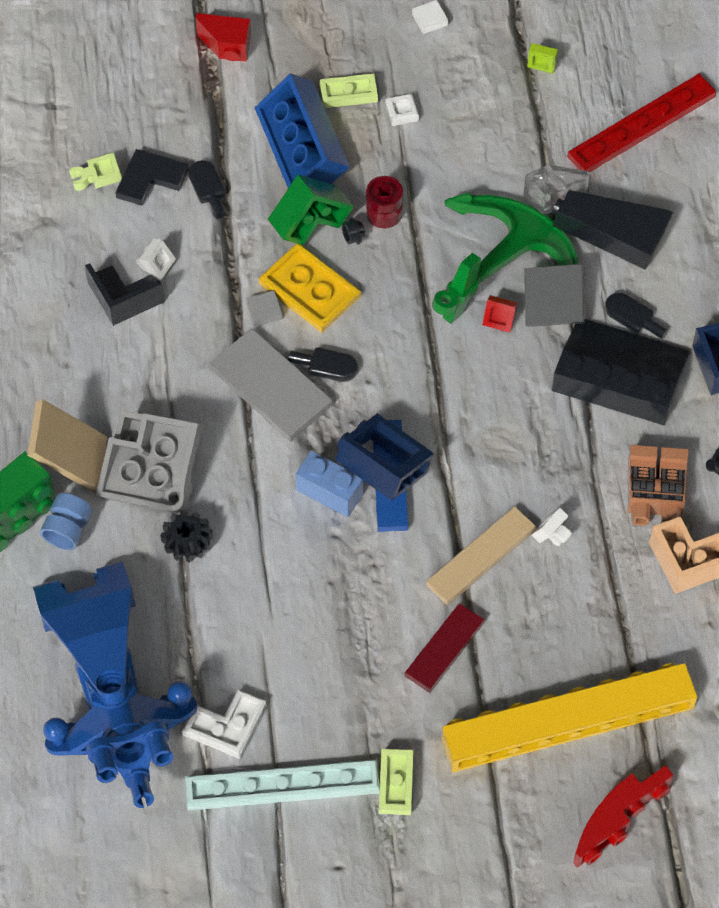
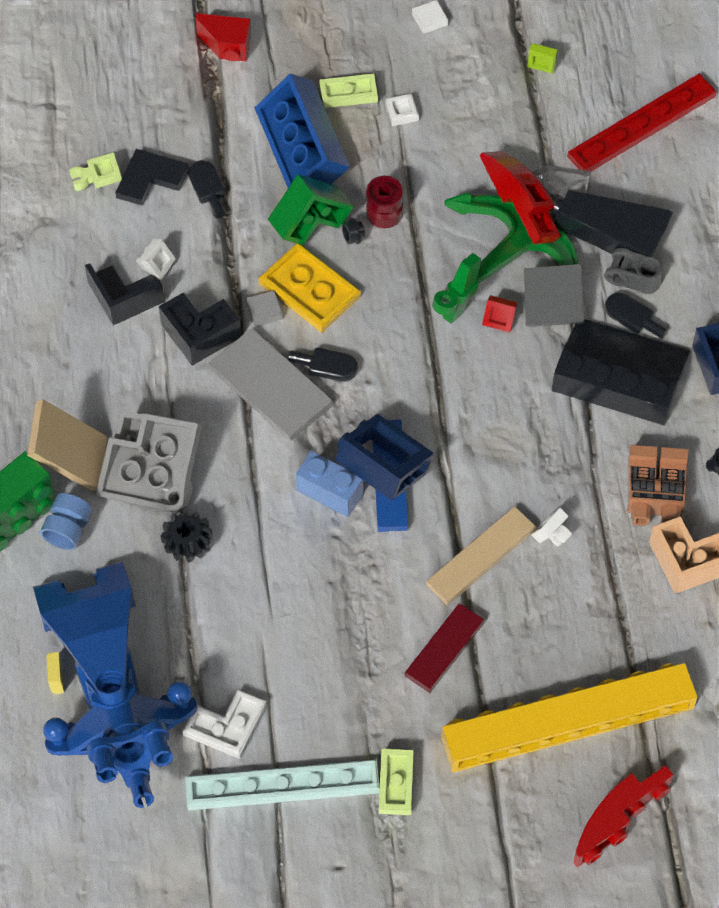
(55, 673): none -> light yellow tile
(199, 333): none -> black panel
(519, 185): none -> red slope
(633, 271): none -> dark grey piece

